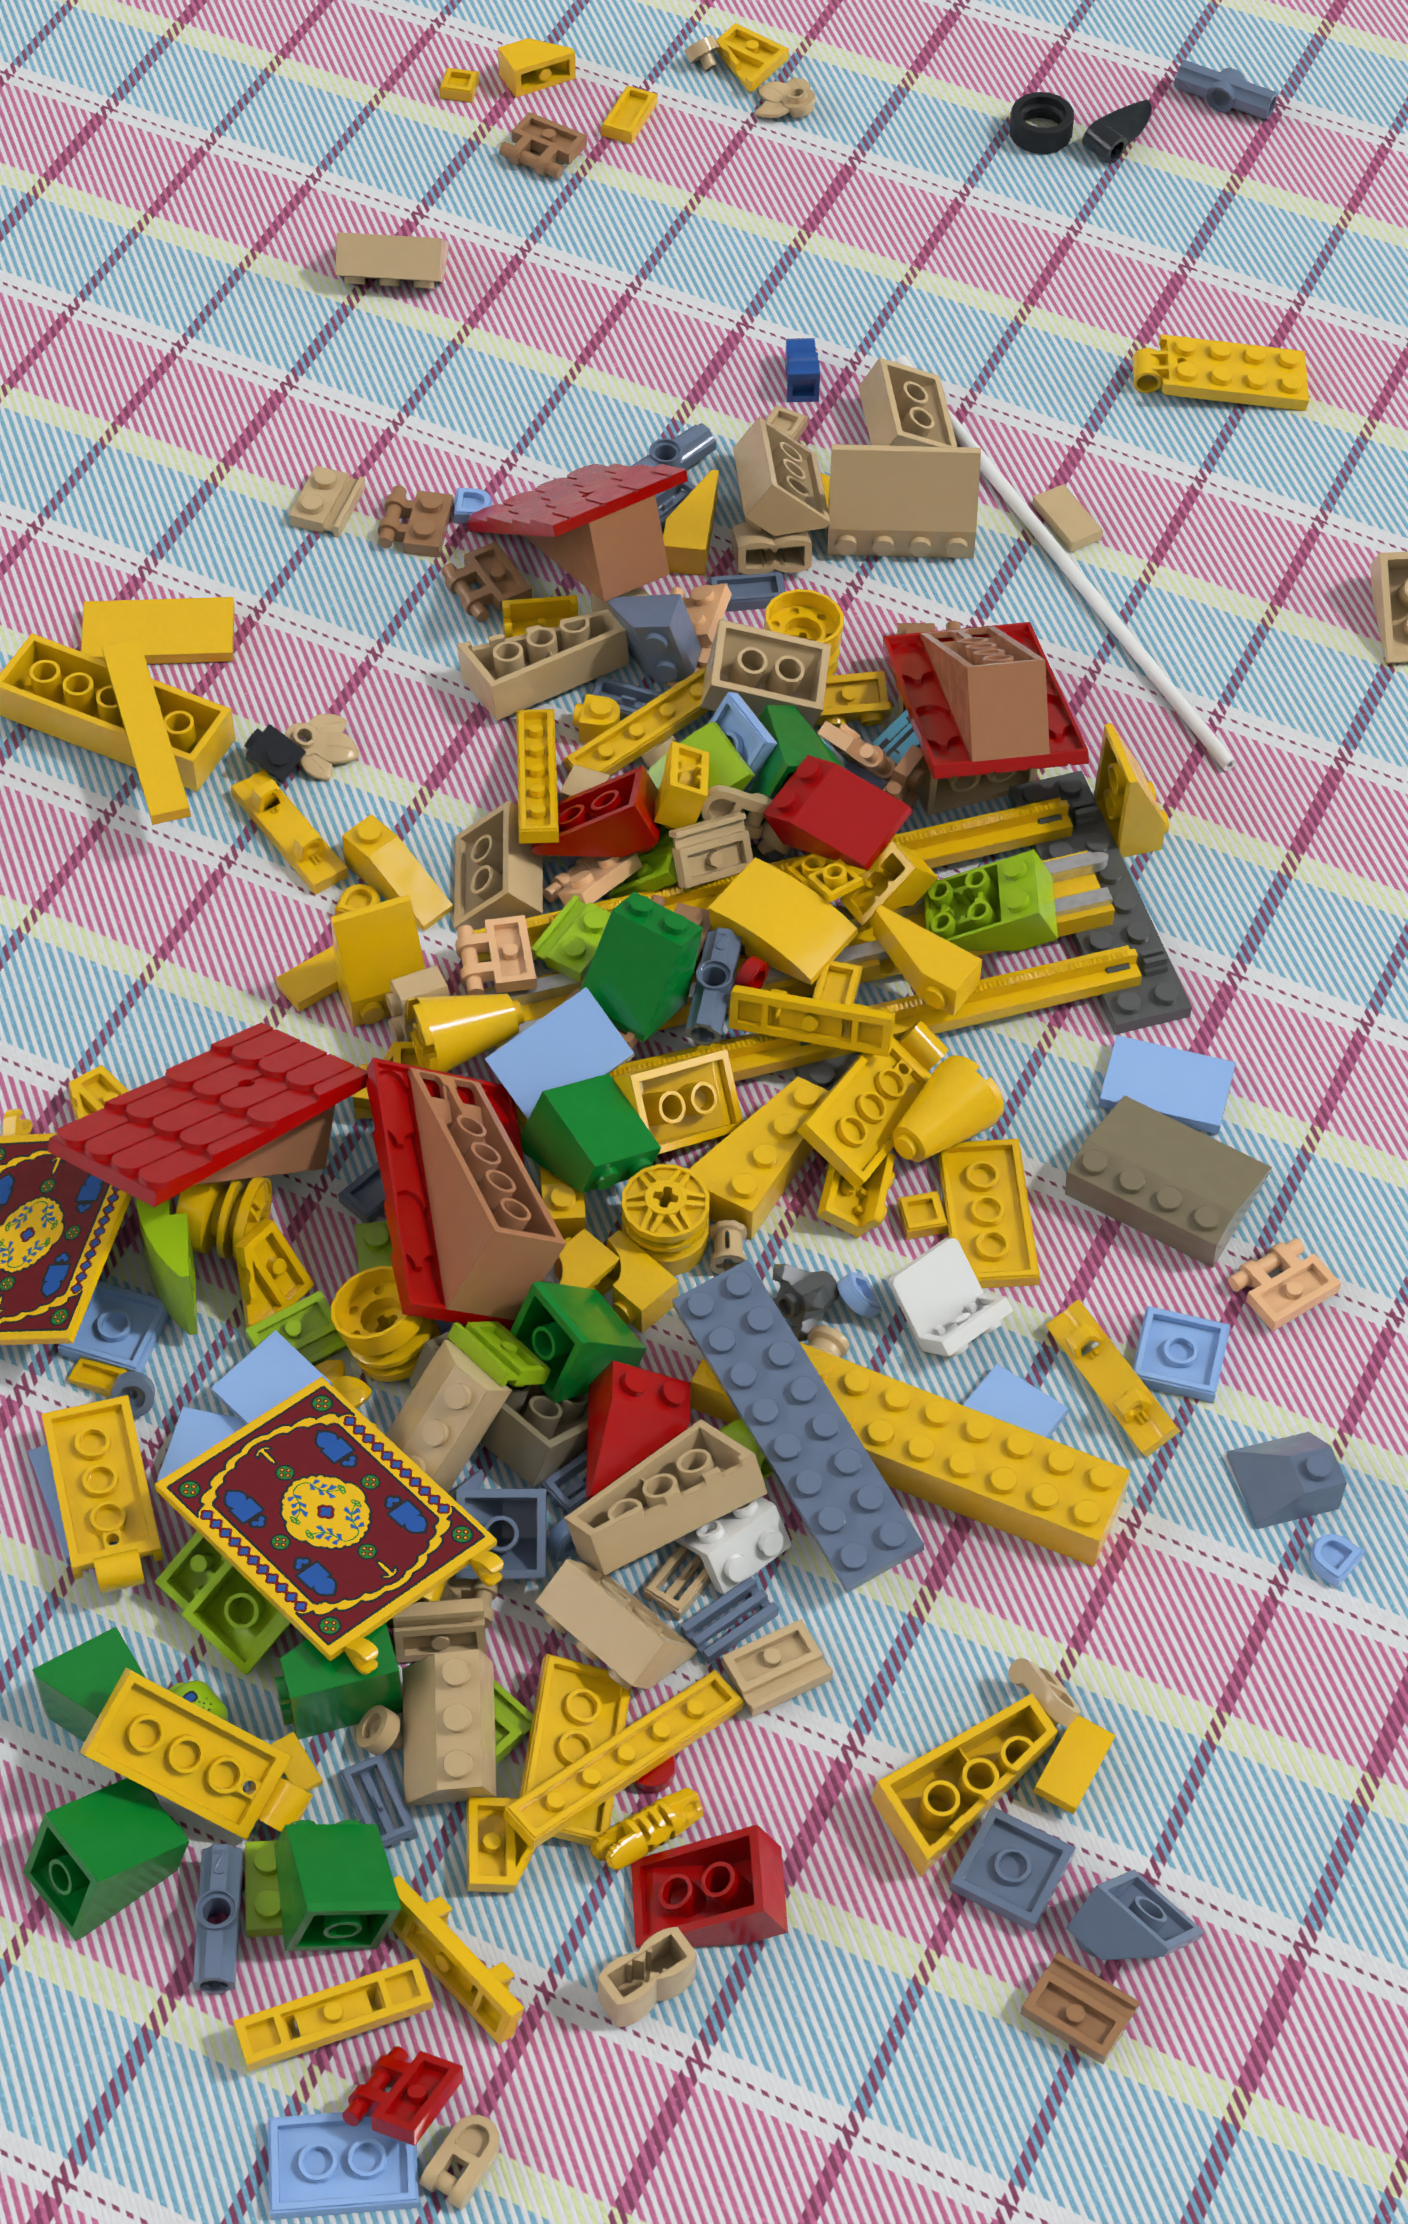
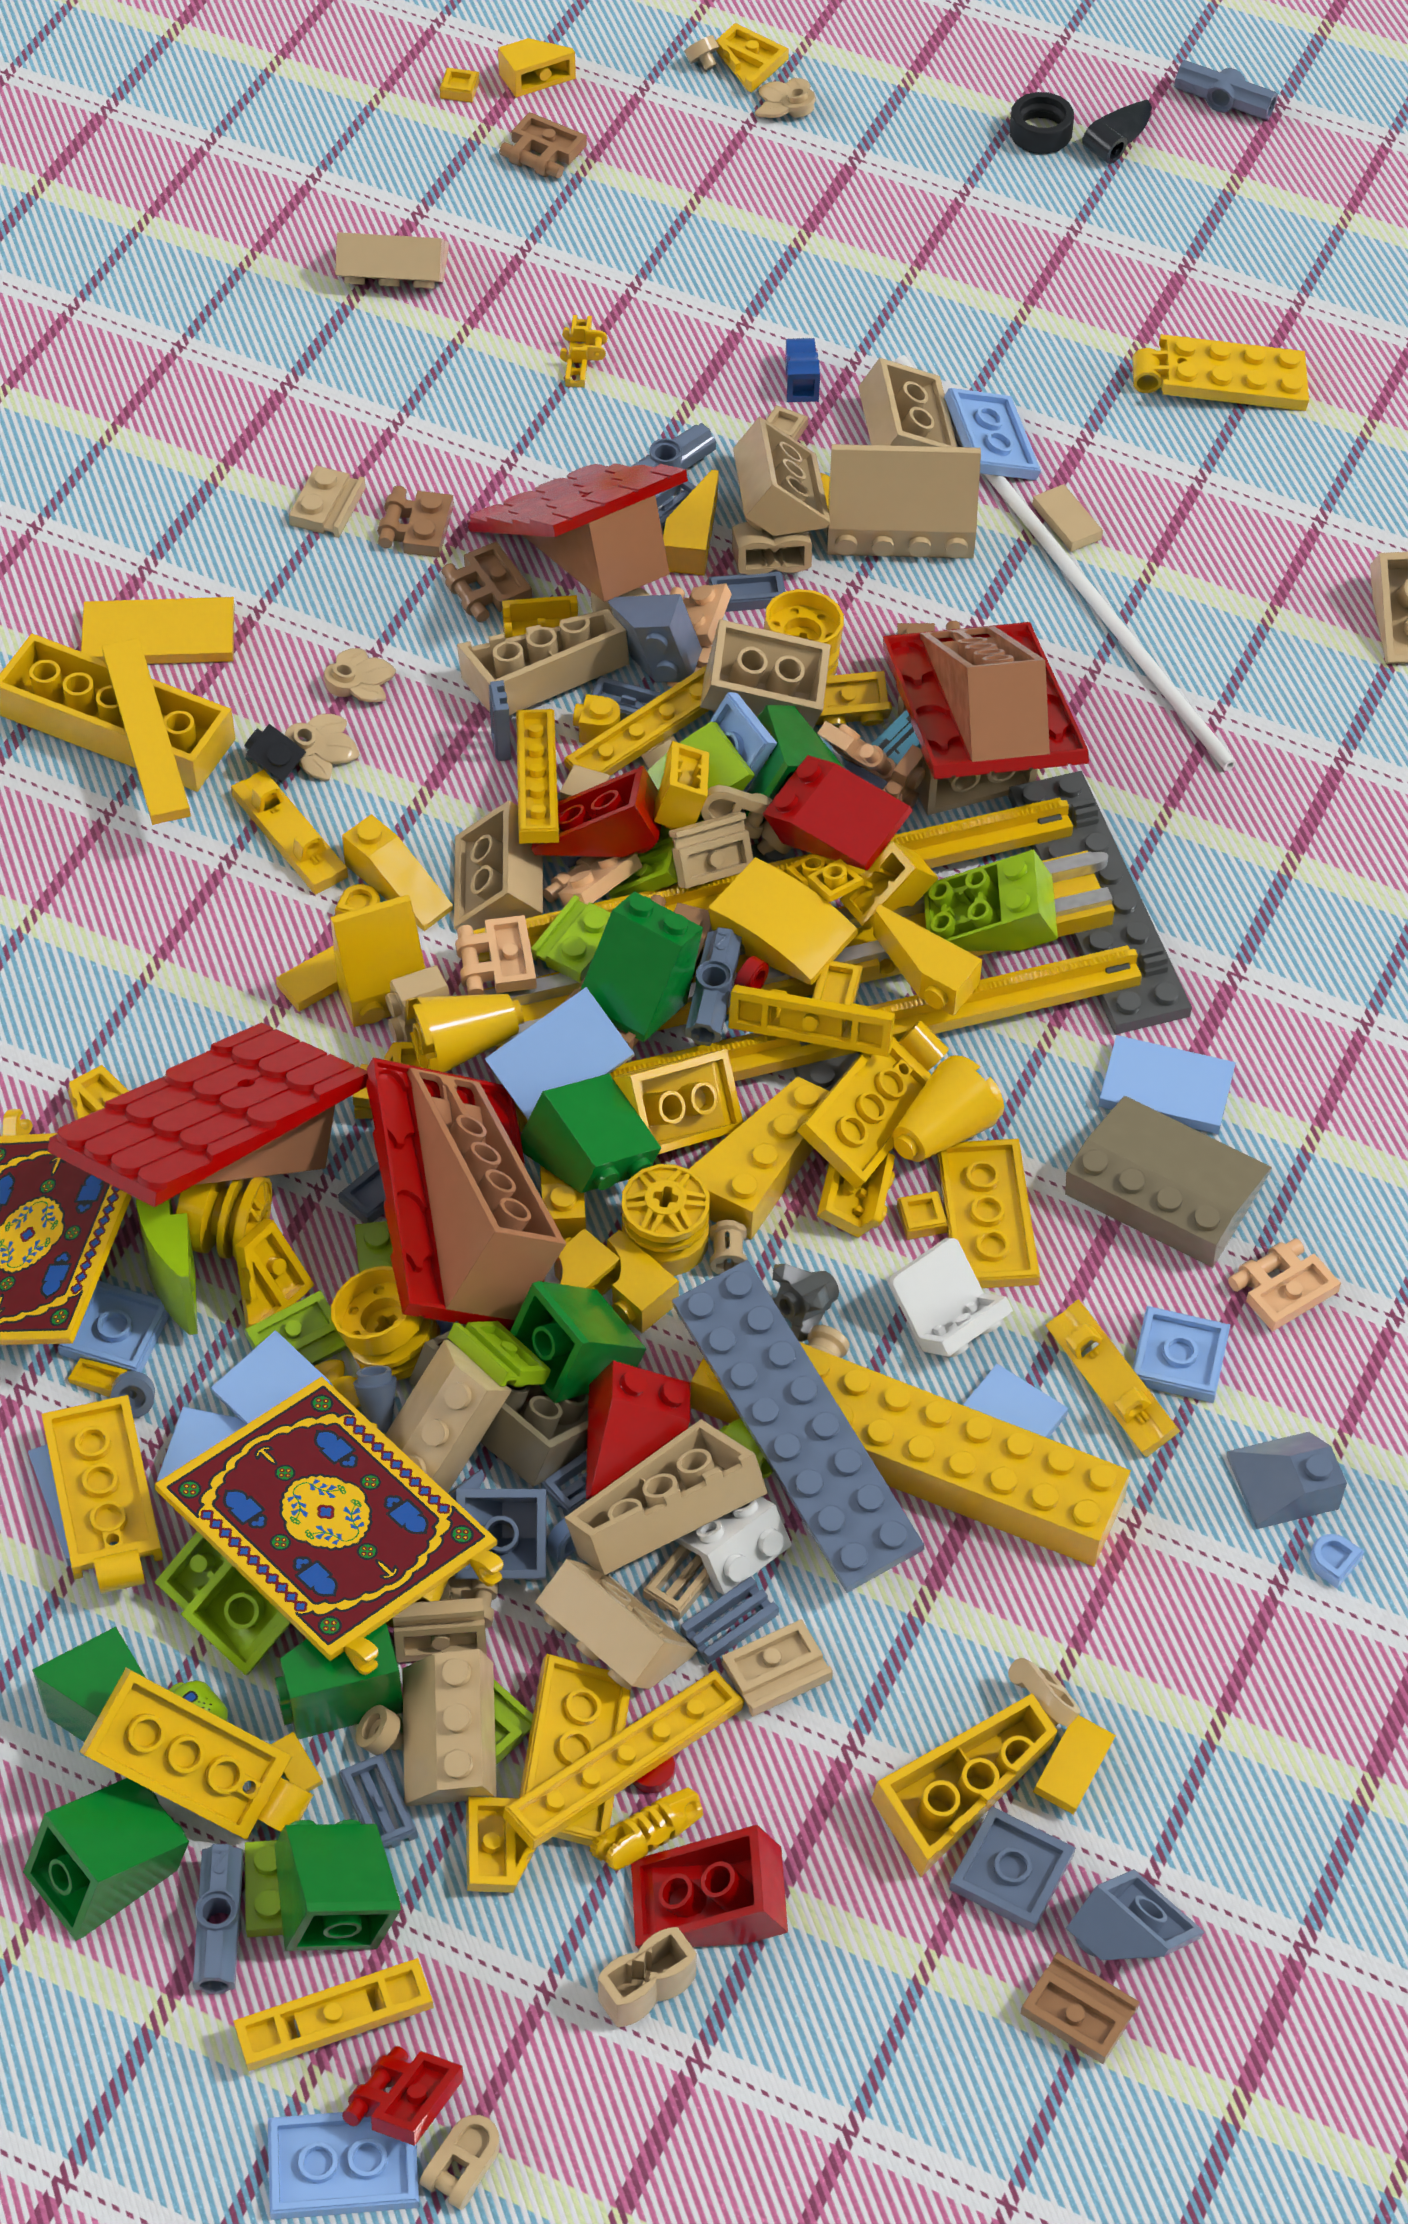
(358, 676): none -> tan plate
(376, 1394): none -> sand blue cone
(469, 501): light blue tile -> none
(476, 1987): yellow hinge -> none
(499, 720): none -> sand blue tile
(581, 352): none -> yellow piece
(629, 114): yellow tile -> none
(859, 1295): light blue tile -> none
(995, 427): none -> light blue tile
(1127, 798): yellow slope -> none

